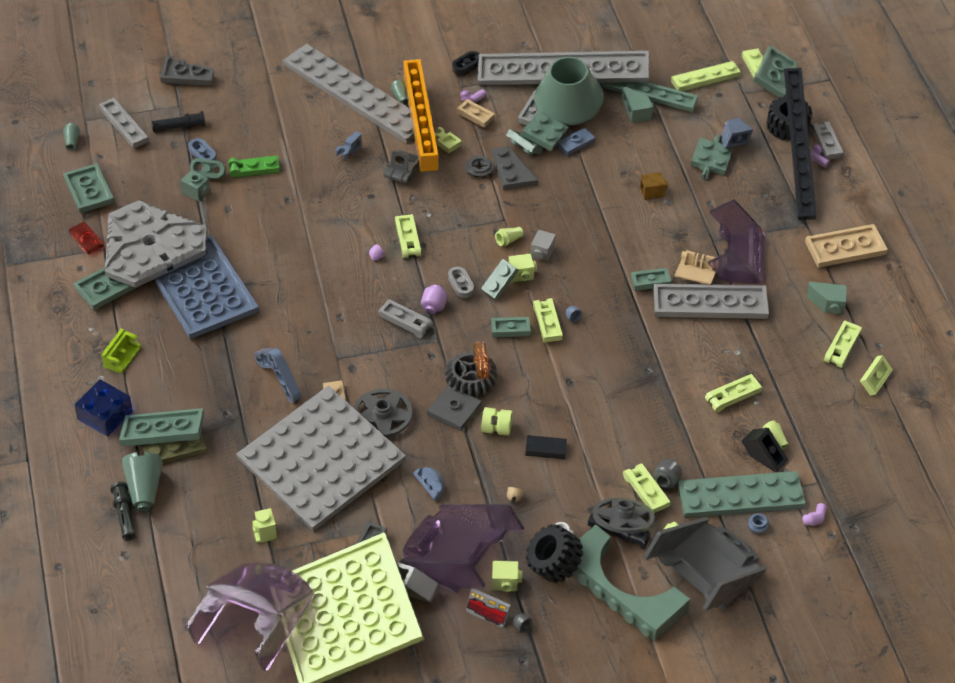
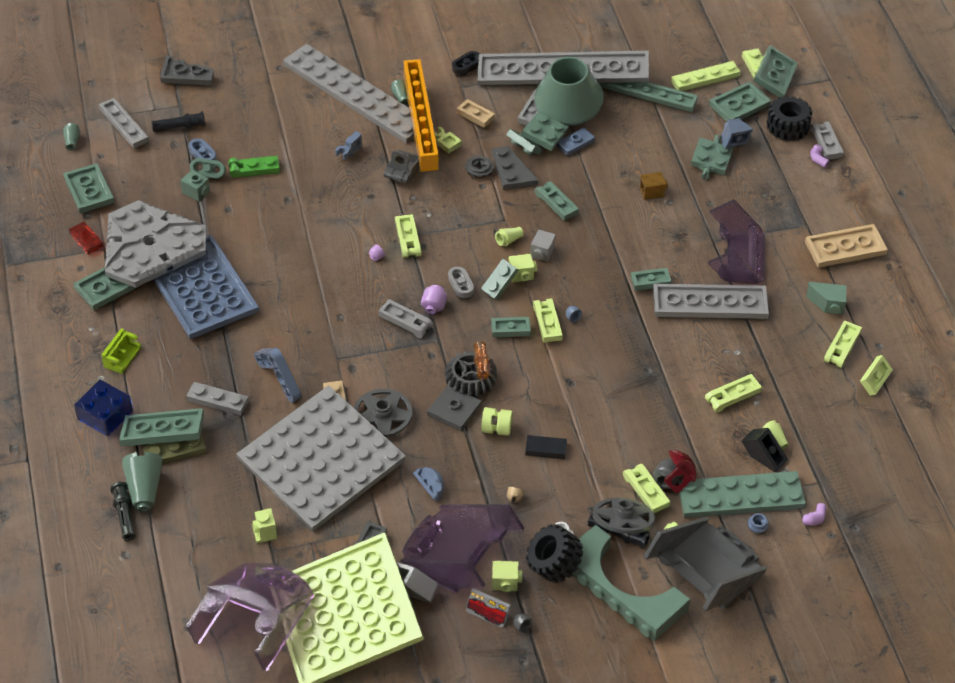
(217, 398): none -> light grey plate
(473, 97): lavender arm -> none
(557, 201): none -> sand green plate
(637, 105): sand green slope -> none
(684, 466): none -> dark red piece
(695, 269): tan hinge -> none
(740, 102): none -> sand green plate
(799, 144): black plate -> none

